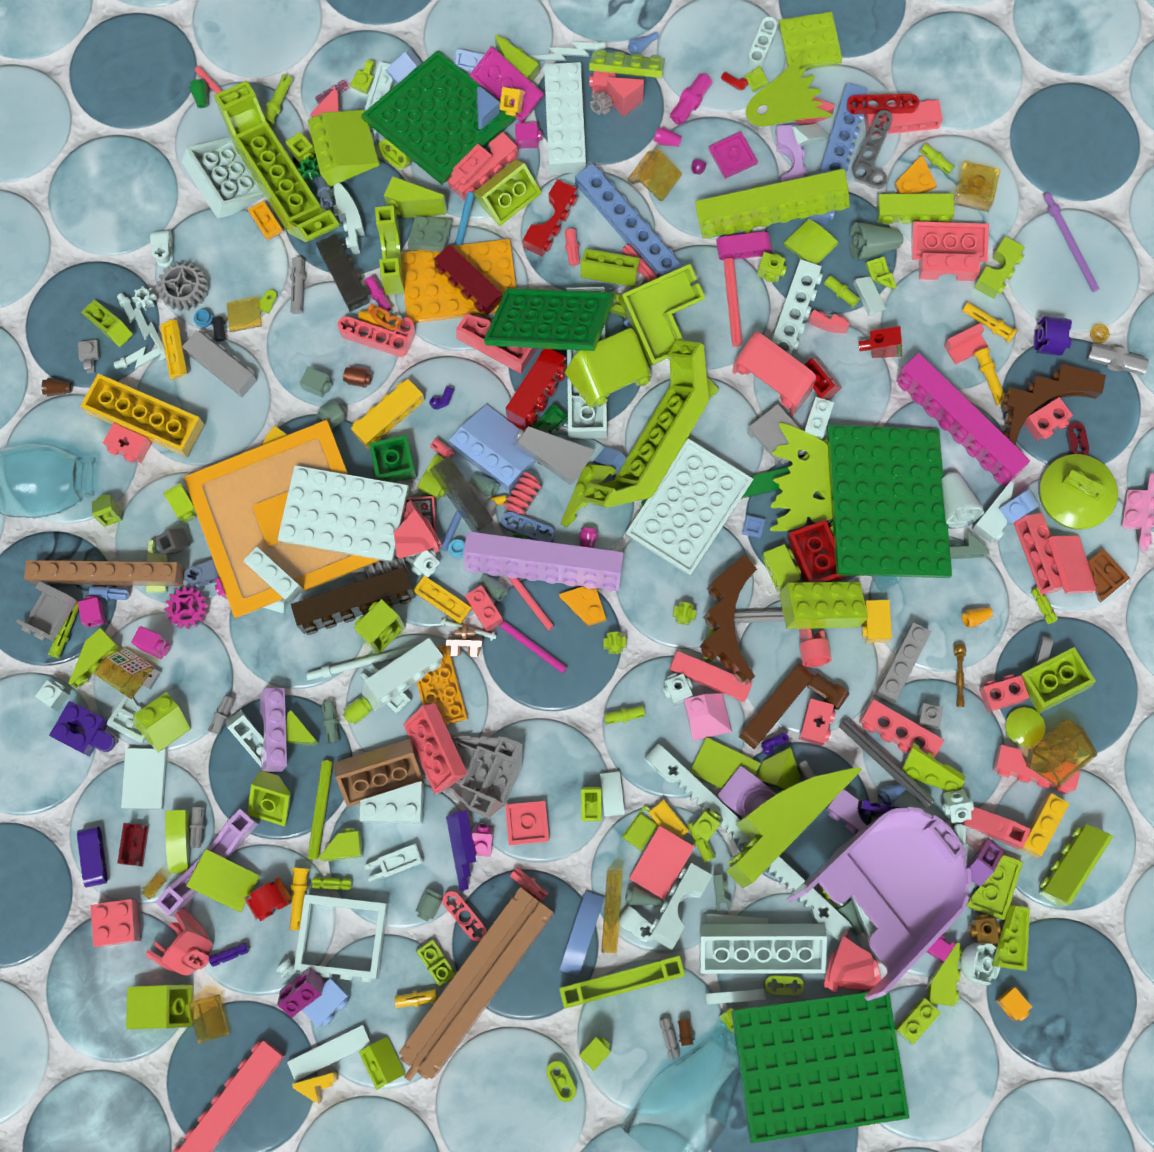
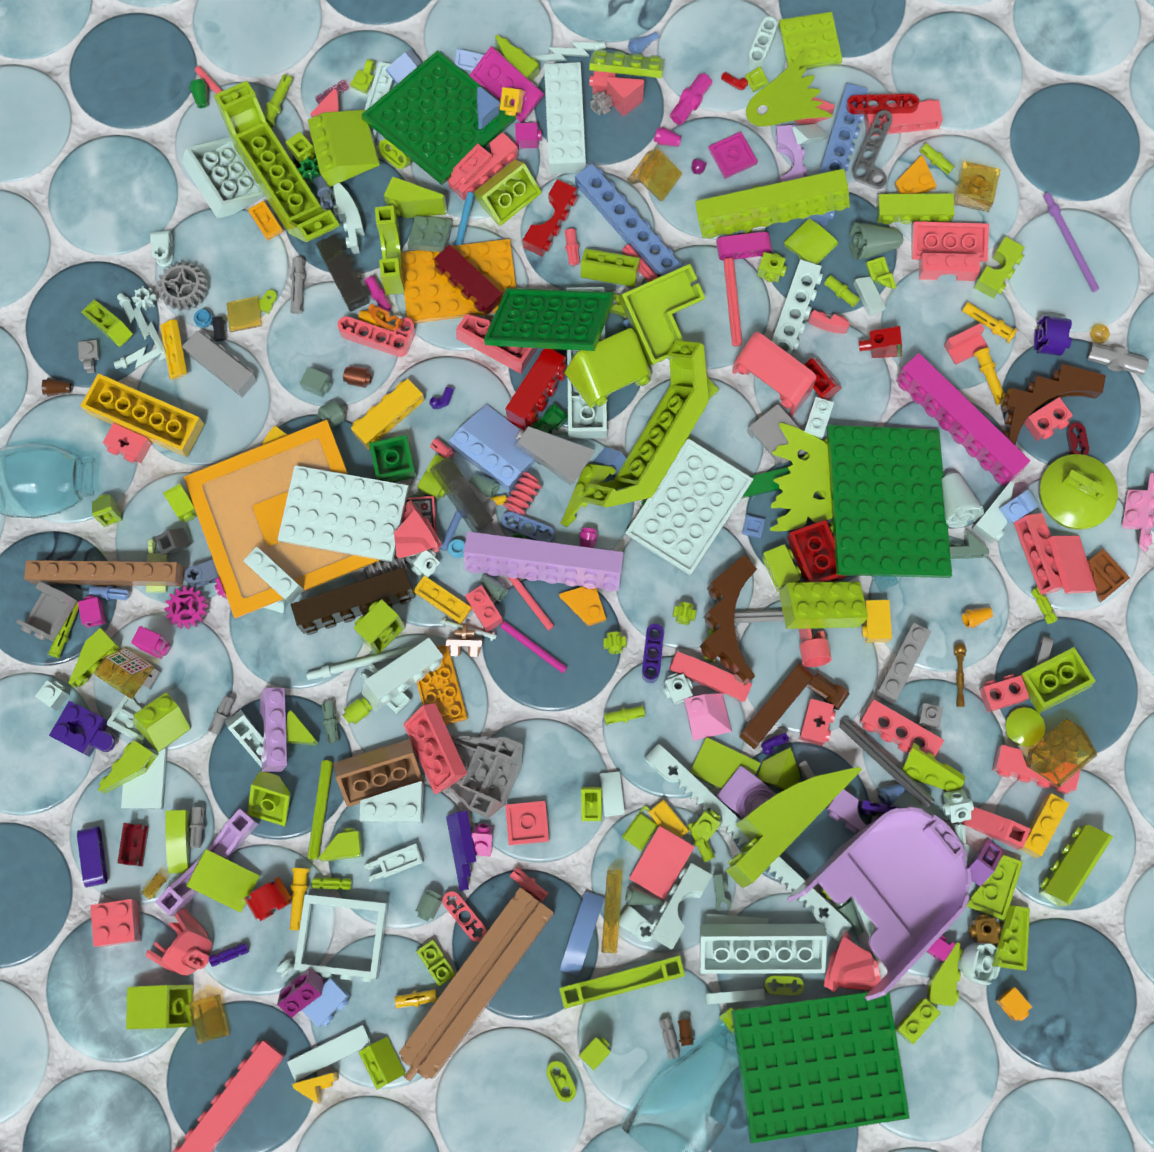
(132, 764): none -> lime slope
(656, 644): none -> dark purple beam

